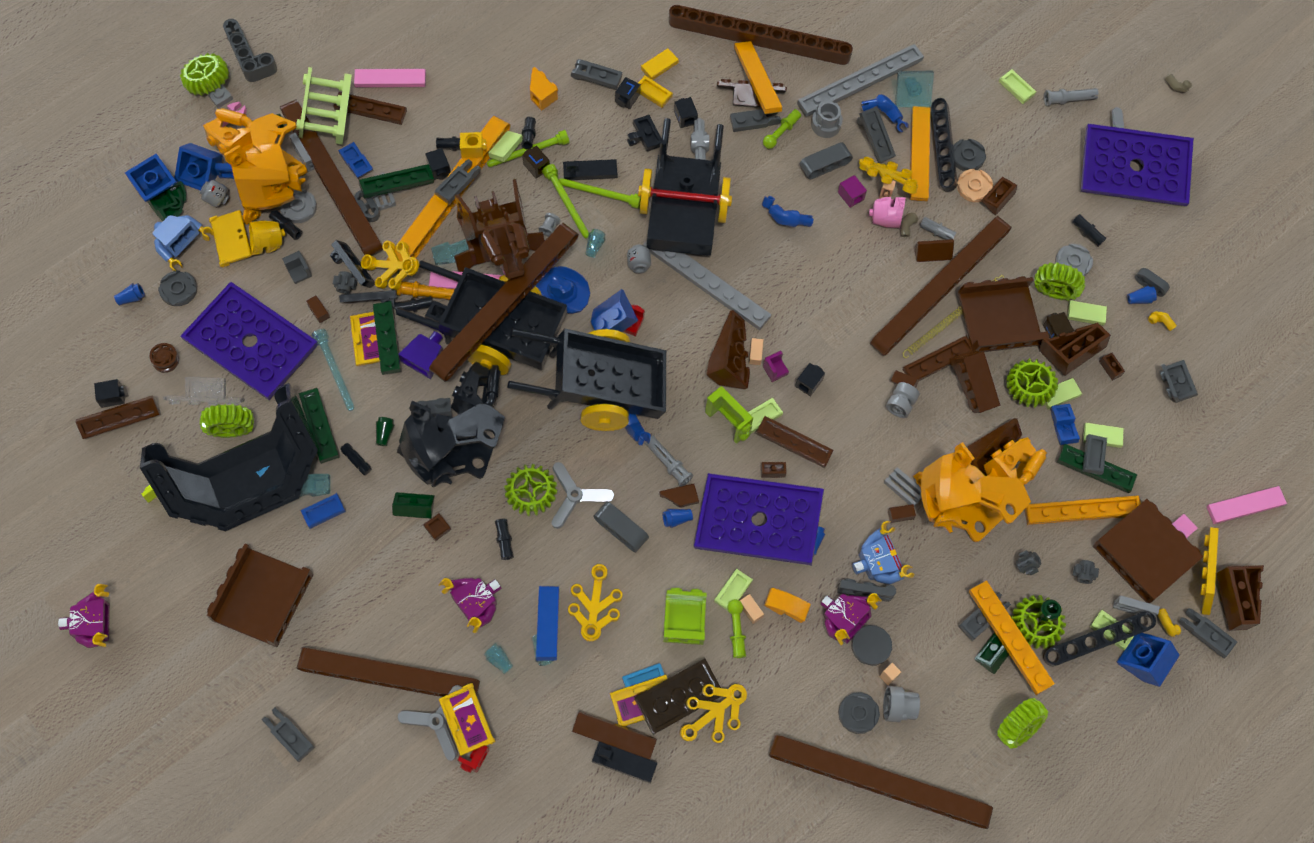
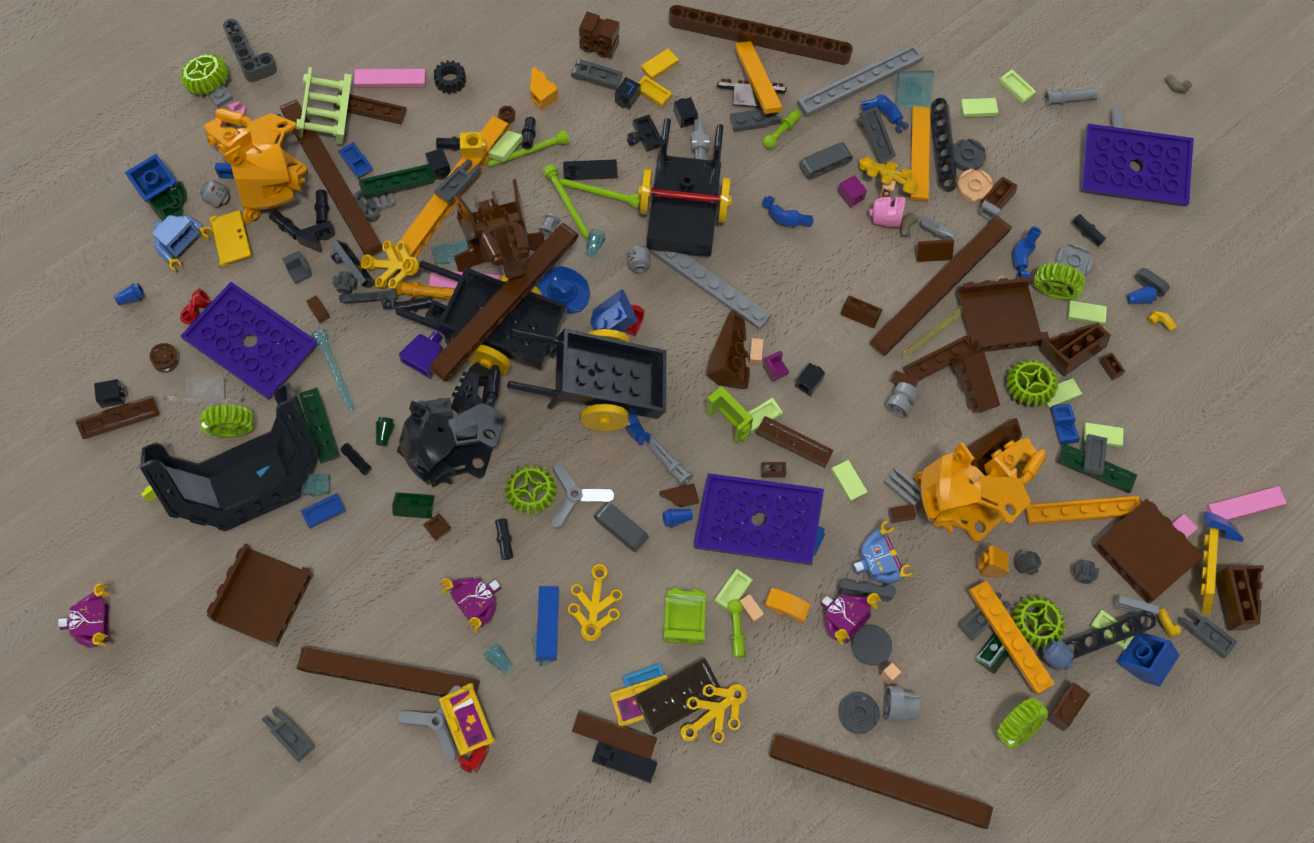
(177, 288): dark grey tile -> none
(190, 312): none -> red arm
(196, 165): blue slope -> none
(266, 235): yellow helmet -> none
(301, 151): light grey tile -> none
(301, 208): light grey tile -> none
(310, 236): none -> black slope
(321, 206): none -> black pin
(365, 332): door -> none
(386, 338): dark green plate -> none
(451, 85): none -> black tyre
(507, 114): none -> reddish brown tile
(535, 161): dark brown brick -> none
(599, 35): none -> reddish brown brick
(827, 119): light grey piece -> none
(849, 480): none -> yellowish green tile
(861, 312): none -> reddish brown slope
(979, 107): none -> yellowish green tile
(988, 211): none -> light grey tile
(993, 562): none -> light orange slope
(1024, 250): none -> blue arm
(1050, 610): dark green cone -> none
(1057, 324): dark brown brick -> none
(1058, 655): none -> sand blue head
(1068, 706): none -> reddish brown brick
(1179, 380): dark grey bracket -> none
(1225, 527): none -> blue slope

